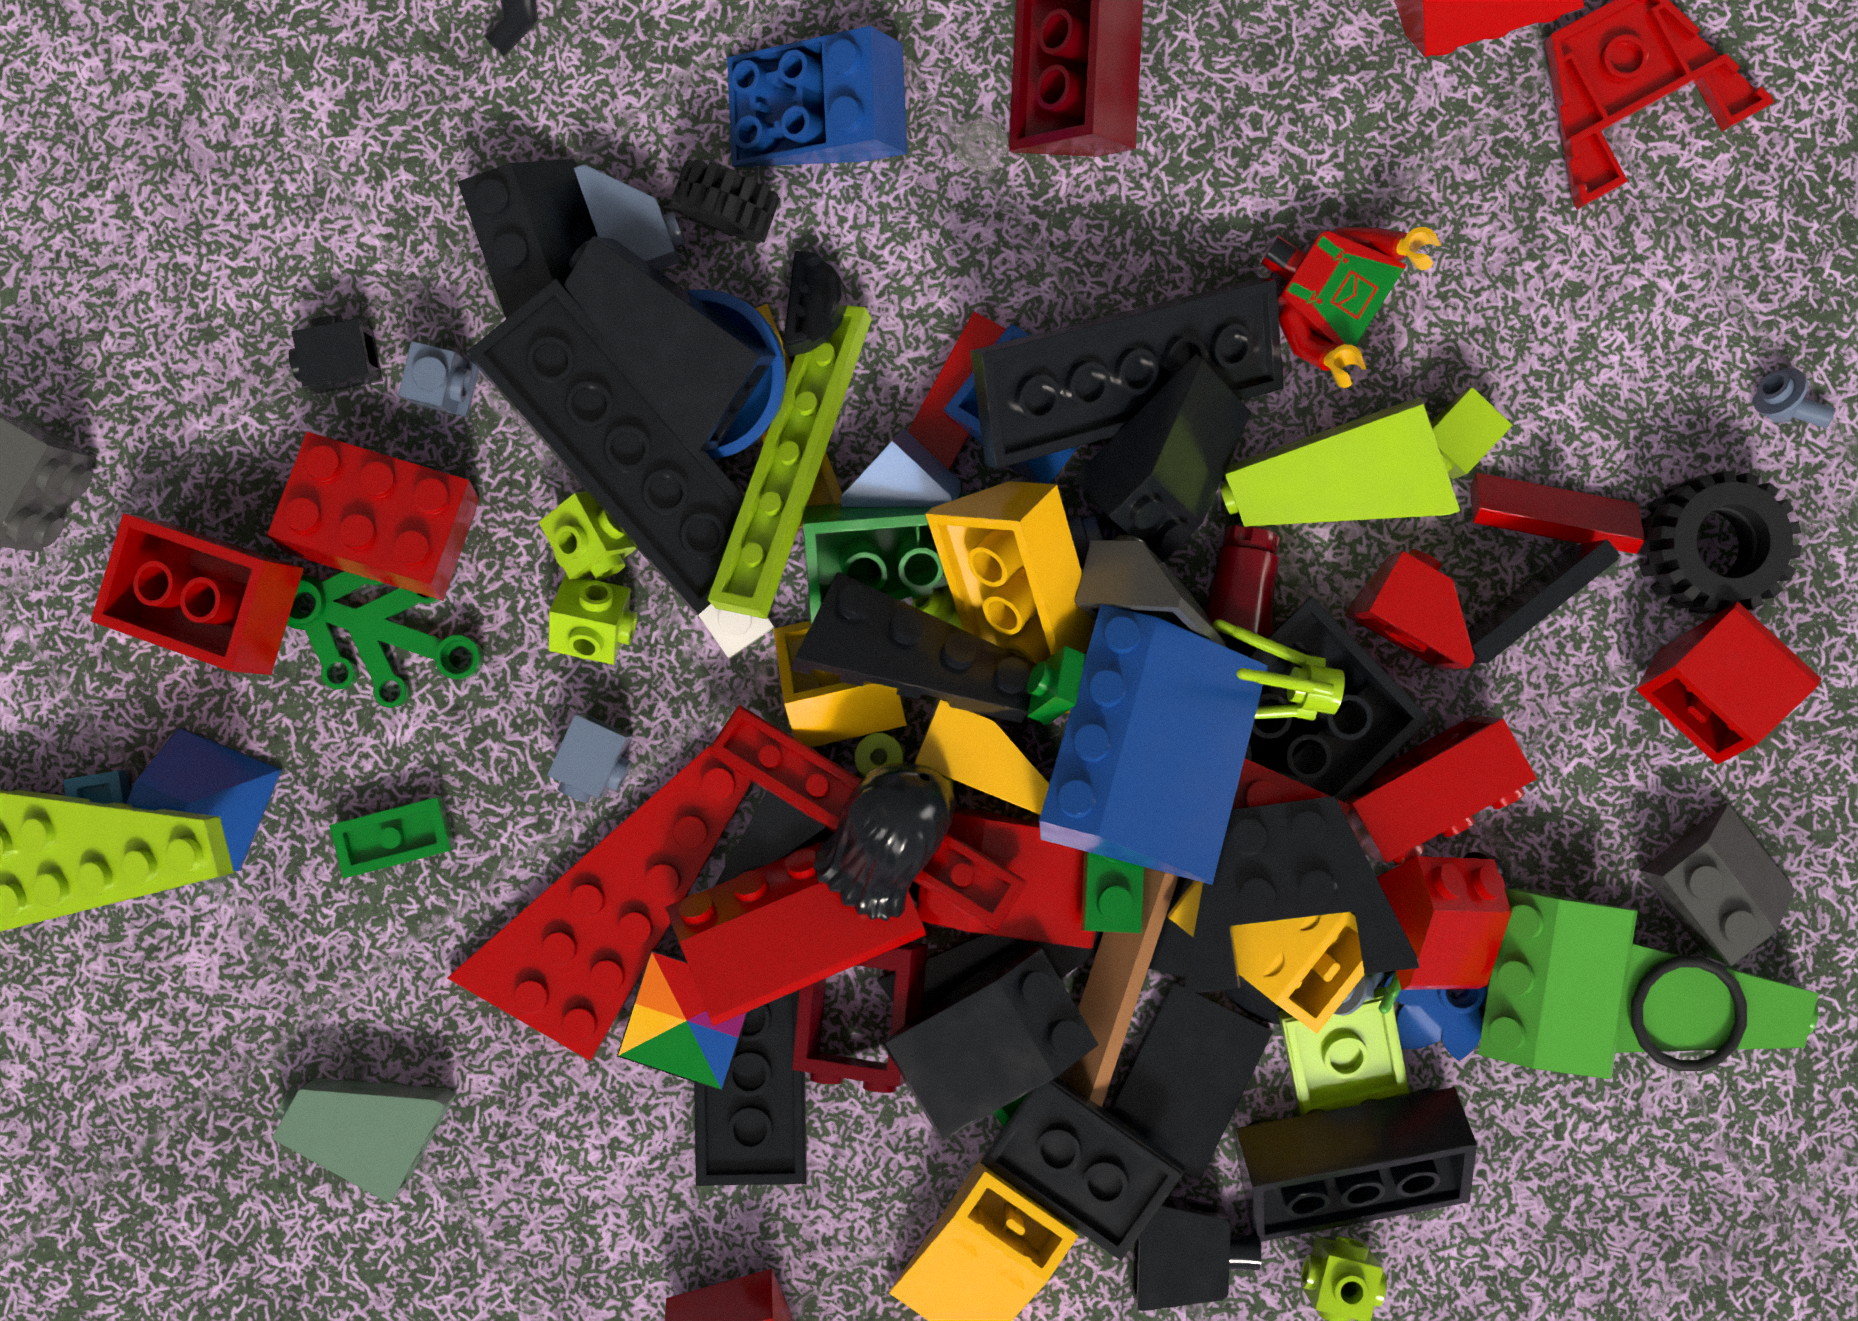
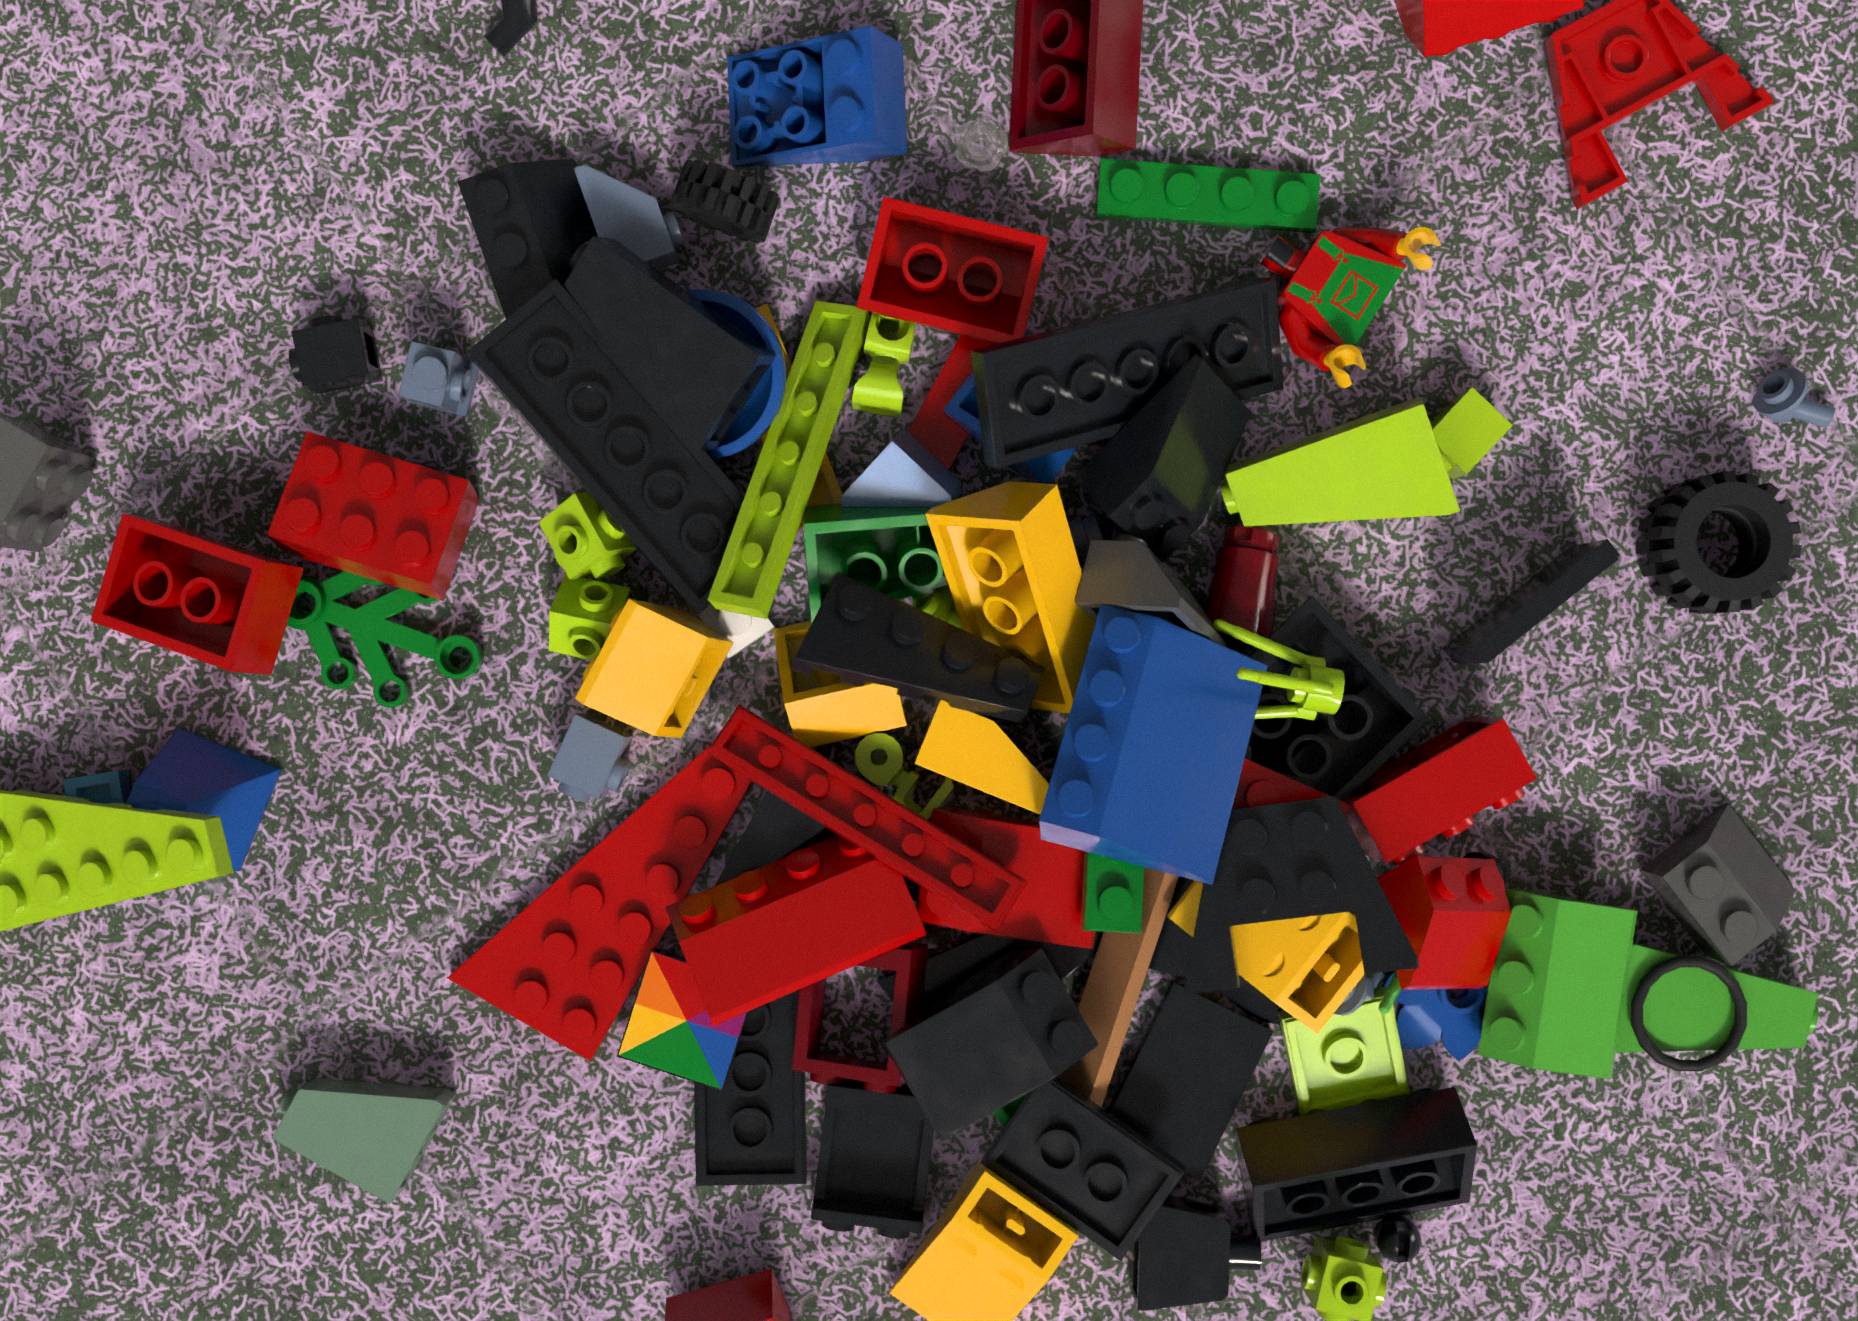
(392, 837): green plate -> none
(654, 668): none -> yellow slope
(814, 304): black tile -> none
(872, 1161): none -> black panel
(886, 837): black piece -> none
(889, 345): none -> lime leg
(951, 272): none -> red slope
(1055, 685): green plate -> none
(1207, 195): none -> green plate
(1389, 1242): none -> black hinge
(1415, 610): red slope -> none
(1555, 512): red tile -> none
(1727, 683): red slope -> none

